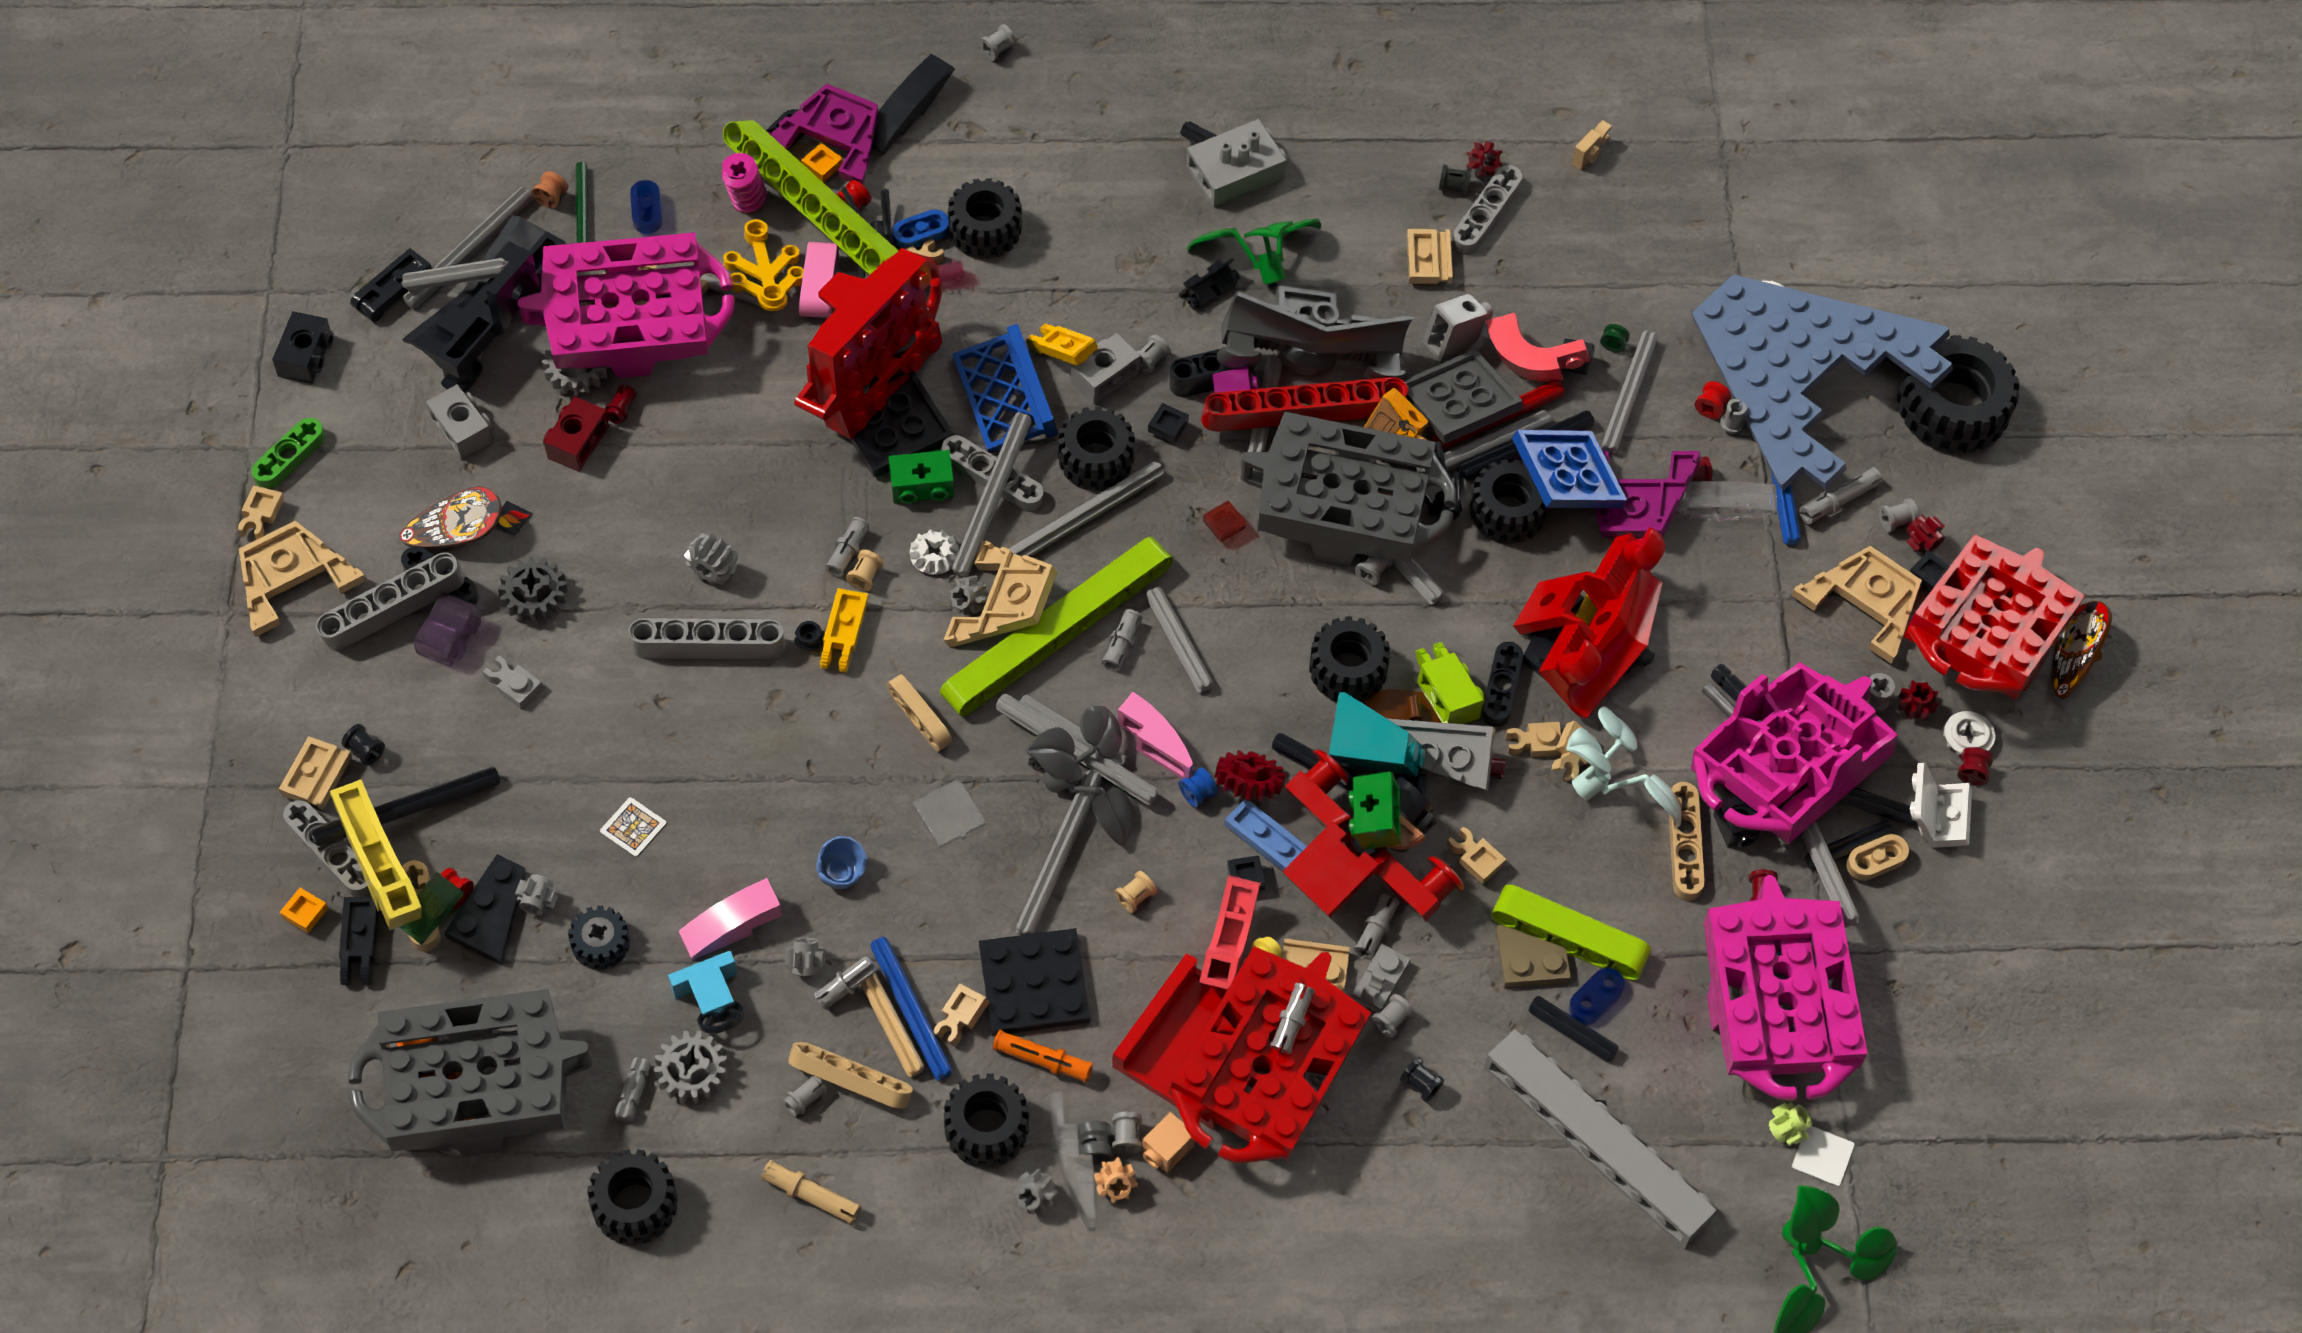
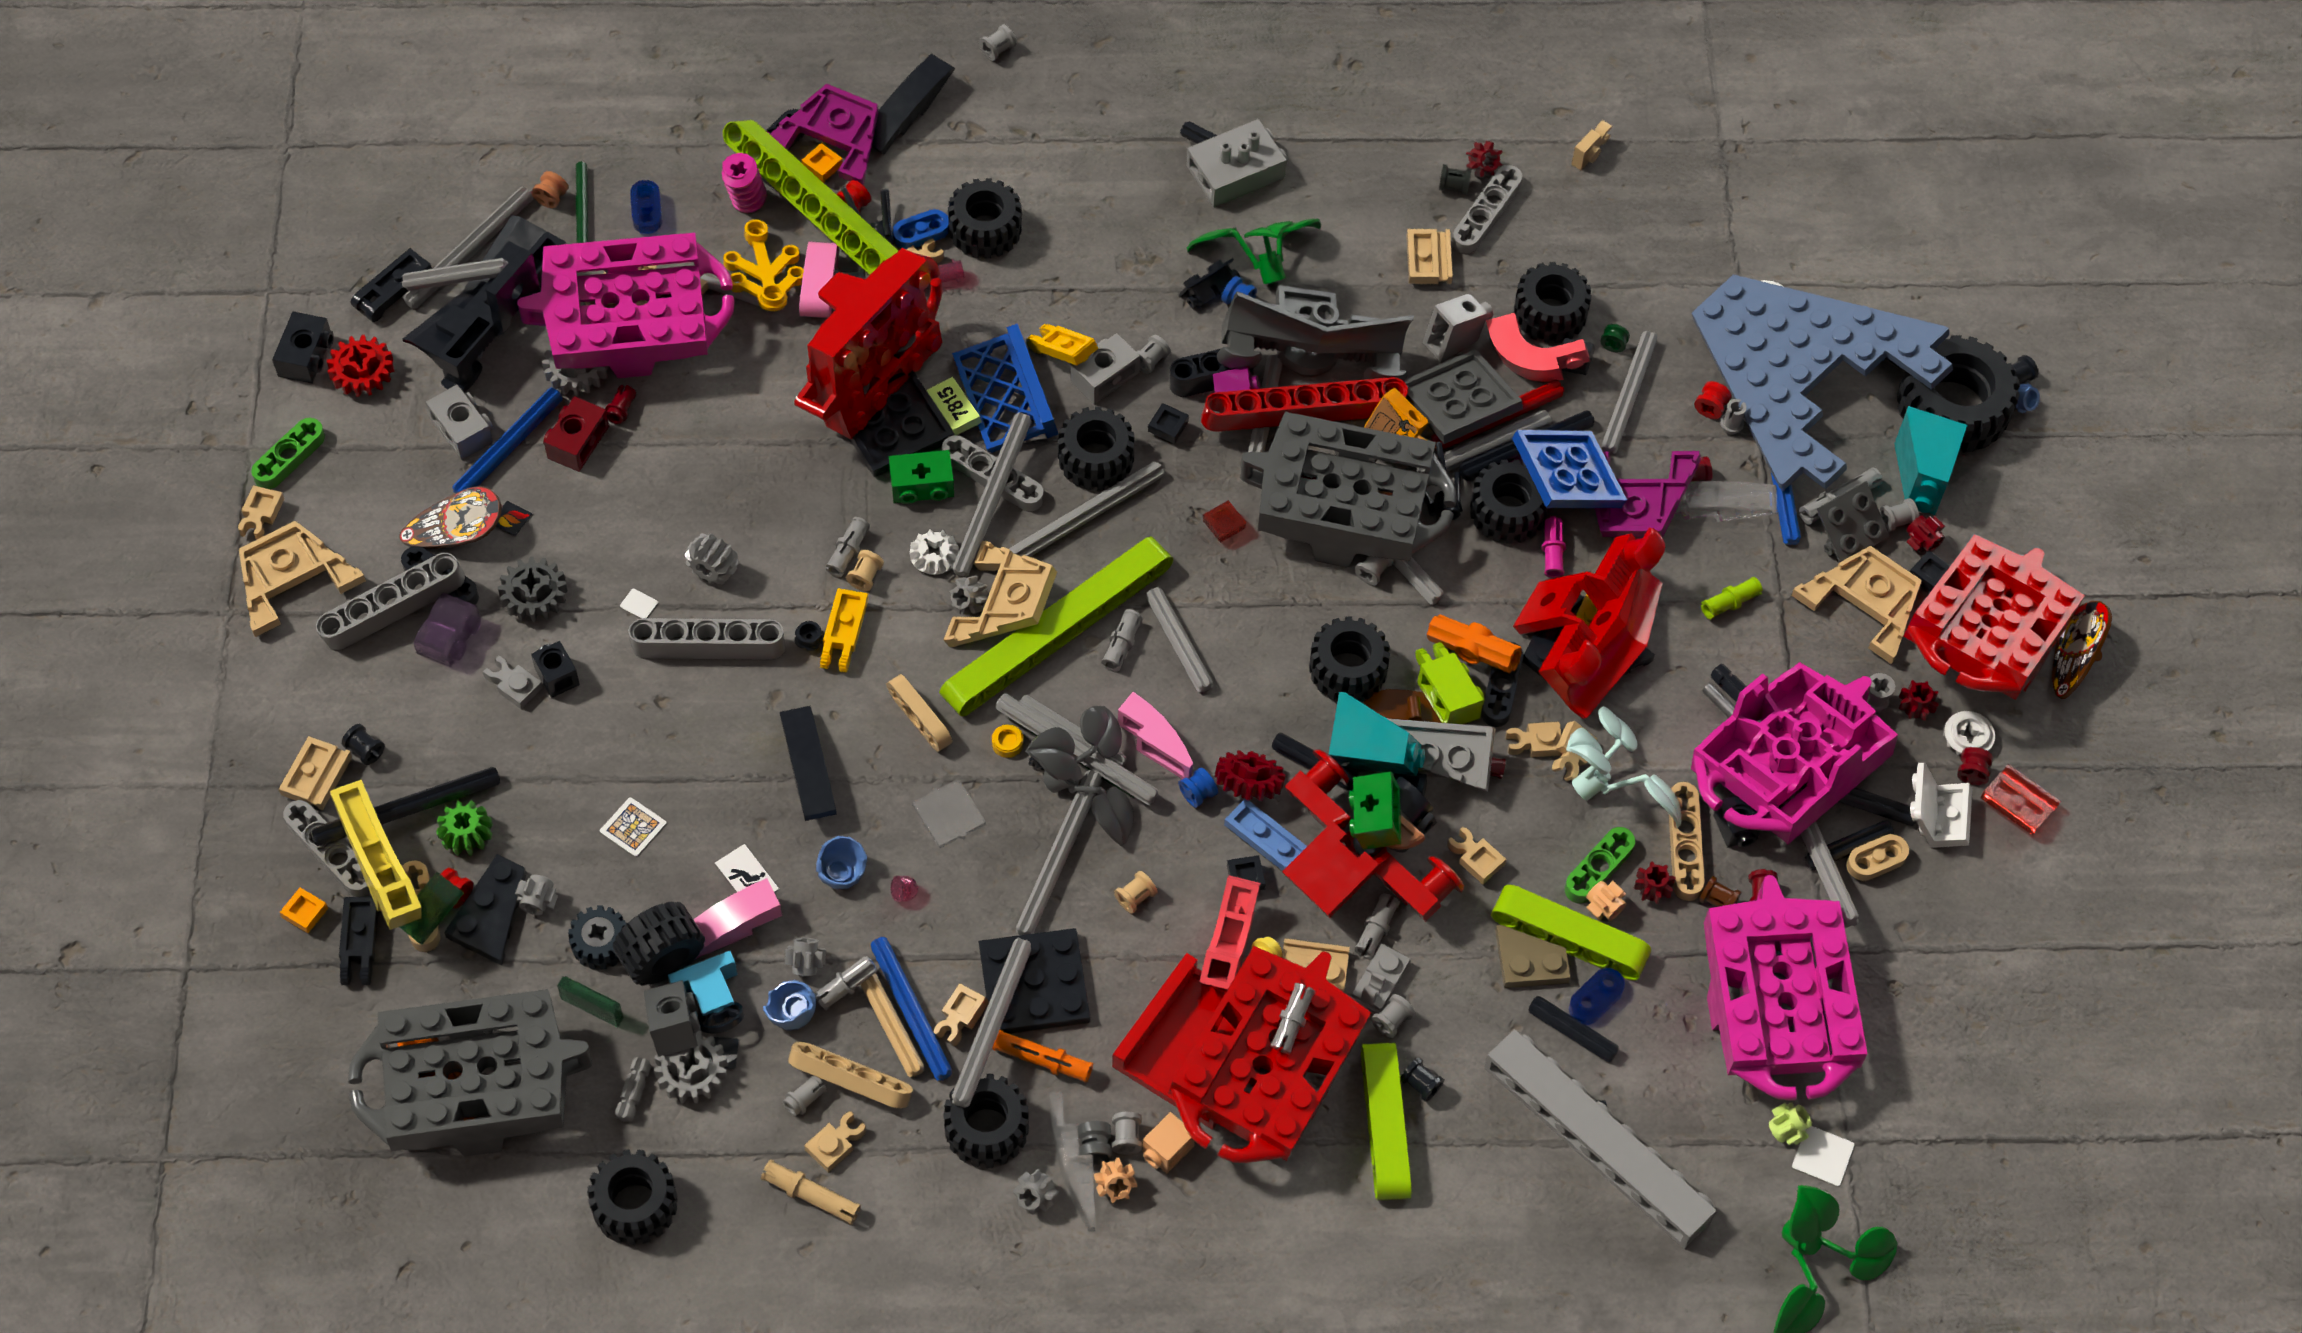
(346, 372): none -> red gear
(460, 839): none -> bright green gear
(509, 440): none -> blue axle
(559, 679): none -> black brick
(590, 1001): none -> clear green tile
(638, 603): none -> white sticker
(658, 943): none -> black tyre
(672, 1018): none -> dark grey brick
(730, 1049): none -> black sticker
(743, 869): none -> white sticker
(790, 1005): none -> medium blue hair
(808, 763): none -> black slope
(833, 1144): none -> tan plate
(903, 888): none -> clear pink hinge
(954, 406): none -> yellowish green tile
(991, 1023): none -> light grey axle
(1007, 741): none -> yellow tile
(1234, 285): none -> blue wheel
(1385, 1121): none -> lime beam
(1474, 643): none -> orange piece
(1552, 283): none -> black tyre
(1553, 547): none -> dark pink axle
(1600, 851): none -> bright green beam
(1606, 900): none -> light nougat gear
(1654, 882): none -> dark red gear
(1718, 894): none -> reddish brown bush
(1731, 598): none -> lime pin
(1852, 522): none -> dark grey hinge
(1926, 456): none -> teal slope
(2020, 799): none -> clear red plate
(2026, 369): none -> black bush
(2028, 398): none -> medium blue plate

